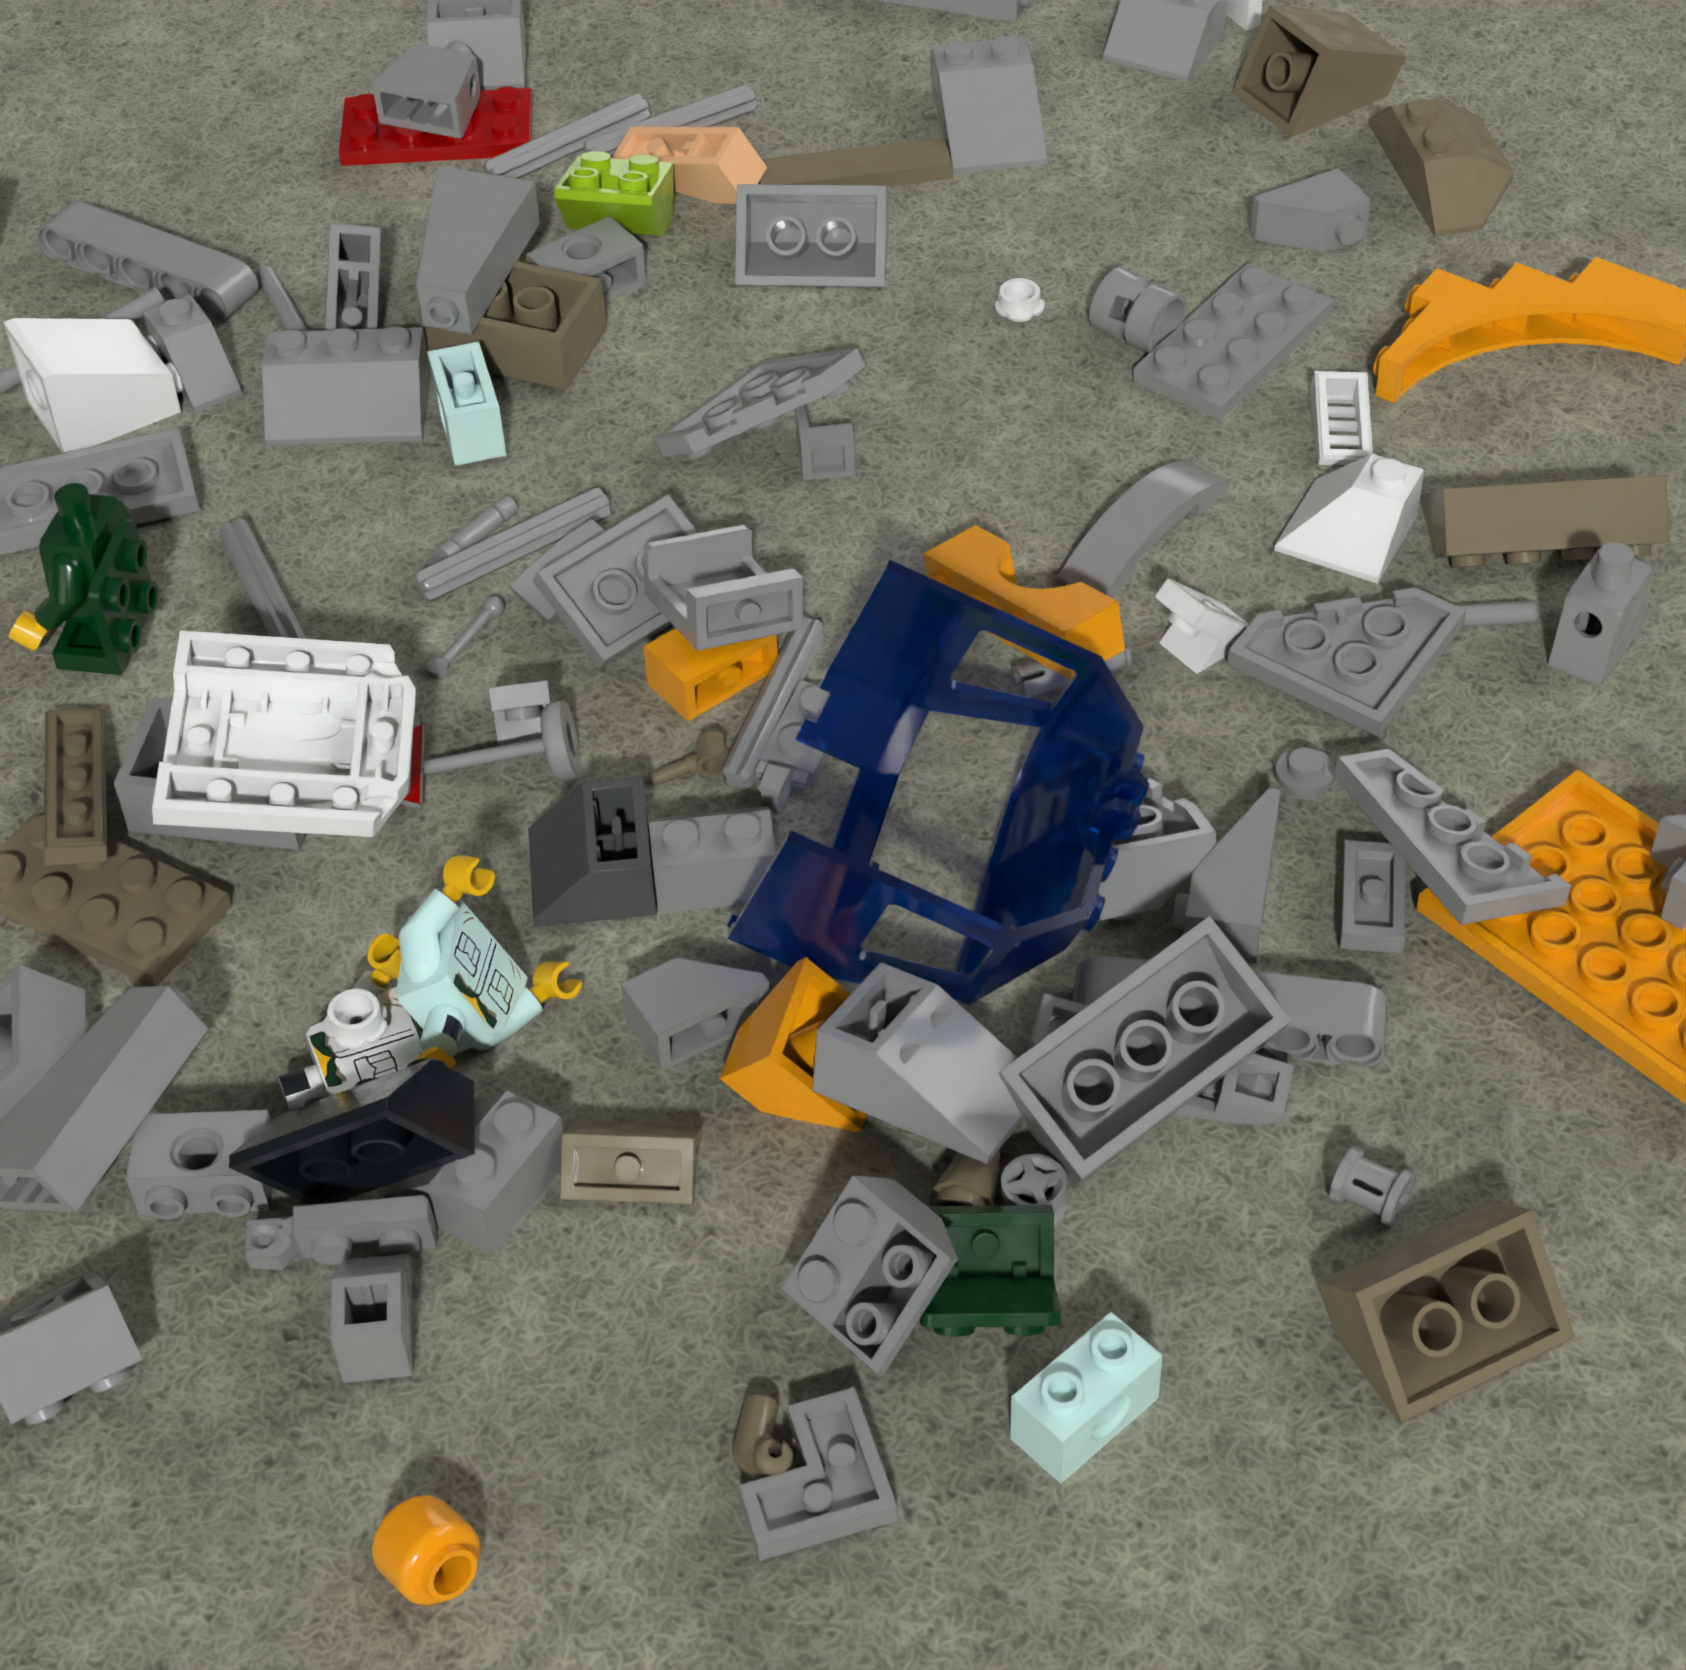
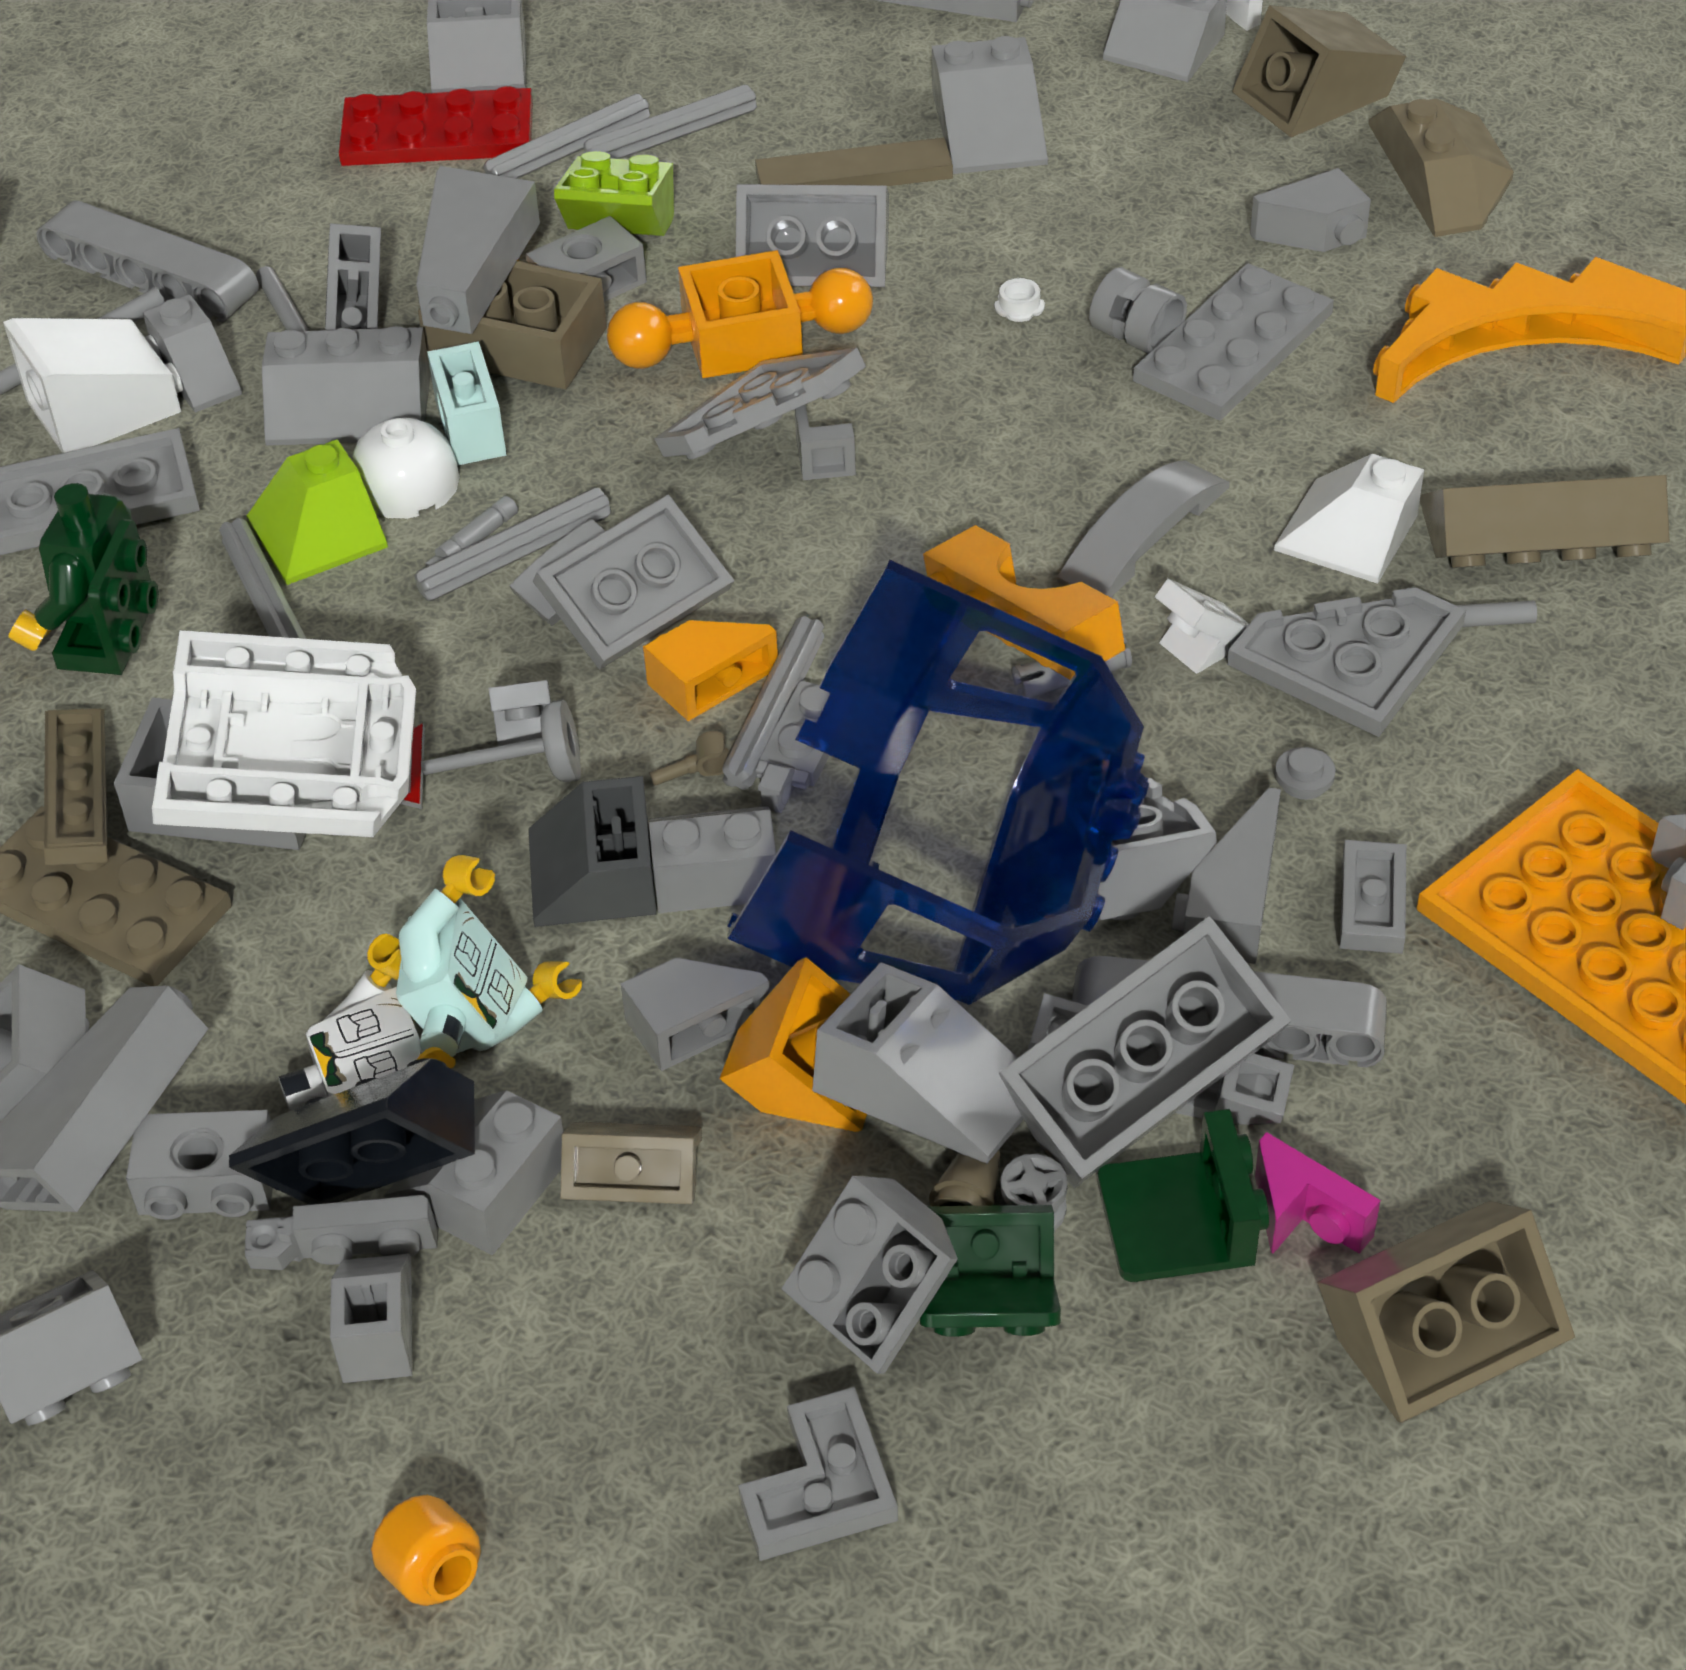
(316, 514): none -> lime slope
(355, 1019): white plate -> none
(406, 467): none -> white cylinder
(429, 90): light grey torso -> none
(439, 666): light grey hinge -> none
(704, 159): light nougat slope -> none
(717, 589): light grey panel -> none
(739, 314): none -> light orange brick
(754, 1446): dark tan arm -> none
(1085, 1397): light aqua brick -> none
(1186, 1208): none -> dark green bracket
(1308, 1191): none -> dark pink slope
(1346, 389): white slope -> none
(1357, 1169): light grey bush -> none
(1446, 843): light grey wing -> none
(1617, 593): light grey torso -> none

